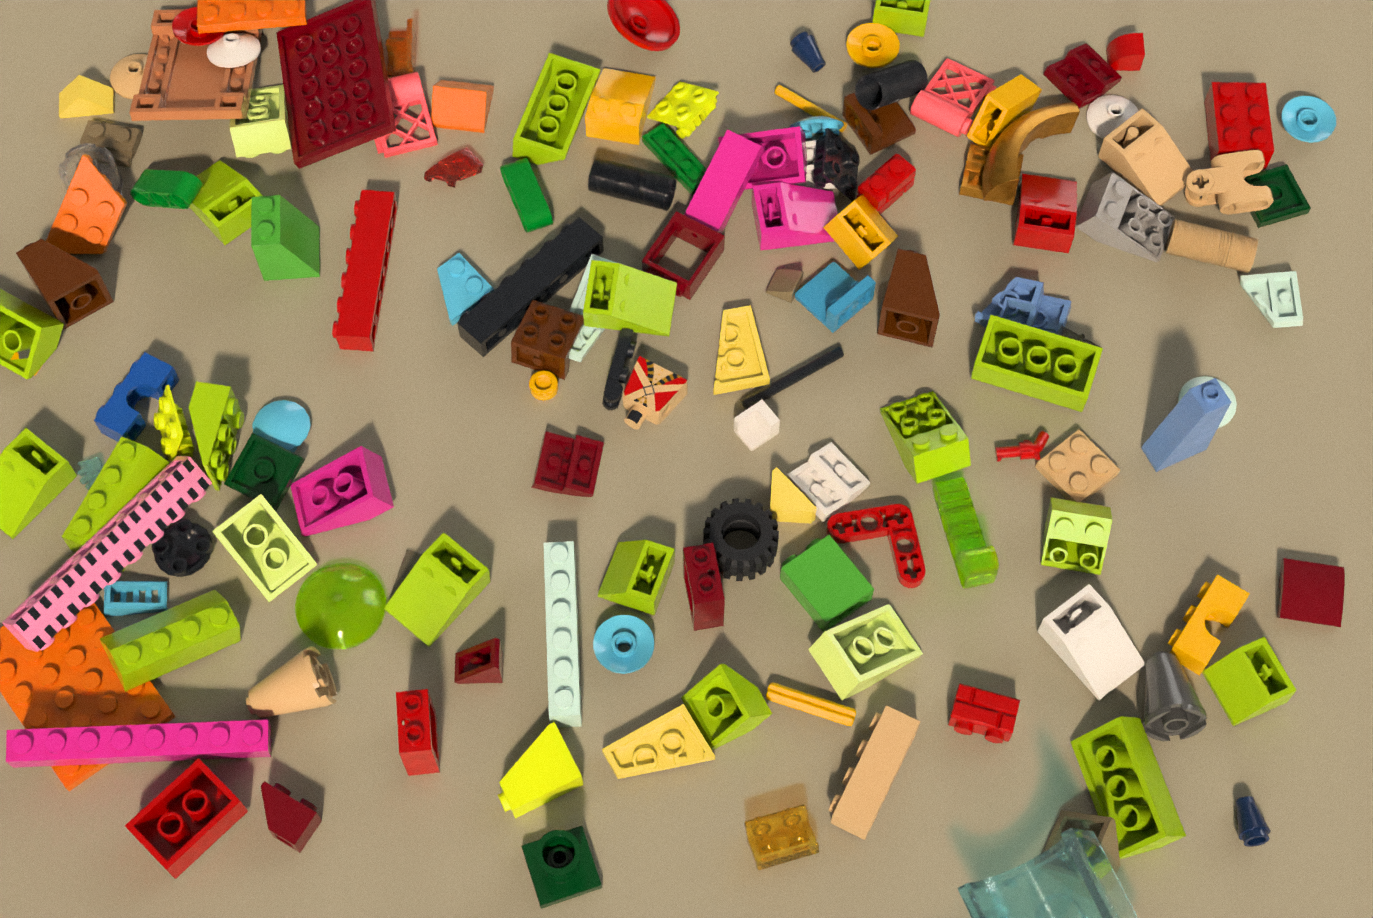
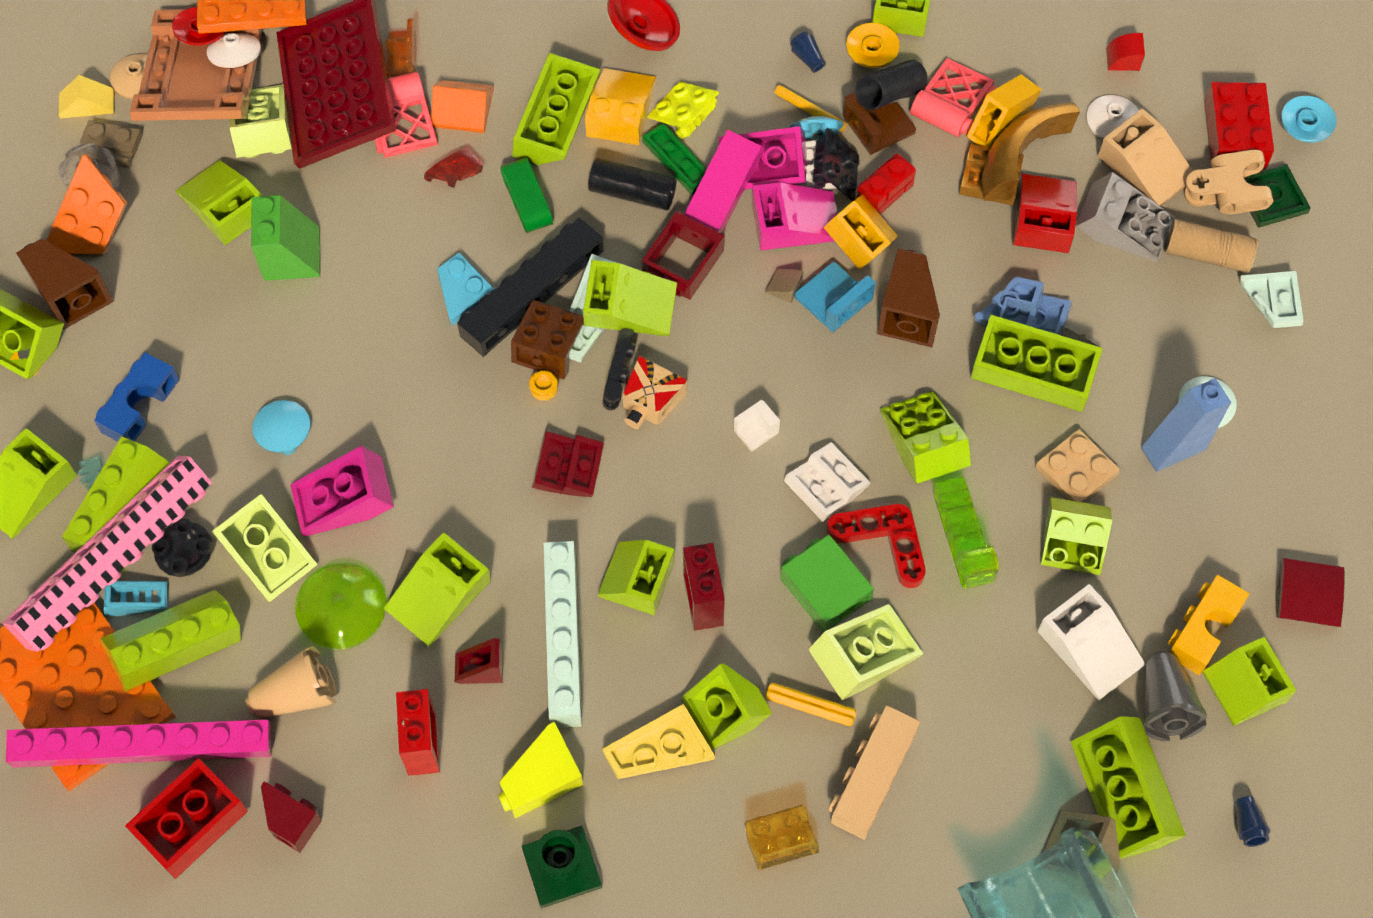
(166, 189): green beam -> none
(173, 428): neon yellow hinge -> none
(215, 423): lime slope -> none
(264, 470): dark green tile -> none
(366, 270): red brick -> none
(619, 631): medium azure dish -> none
(740, 353): light yellow wing -> none
(747, 518): black tyre -> none
(788, 502): light yellow slope -> none
(793, 377): black bar -> none
(983, 713): red brick -> none
(1025, 449): red piece -> none
(1082, 75): dark red slope -> none

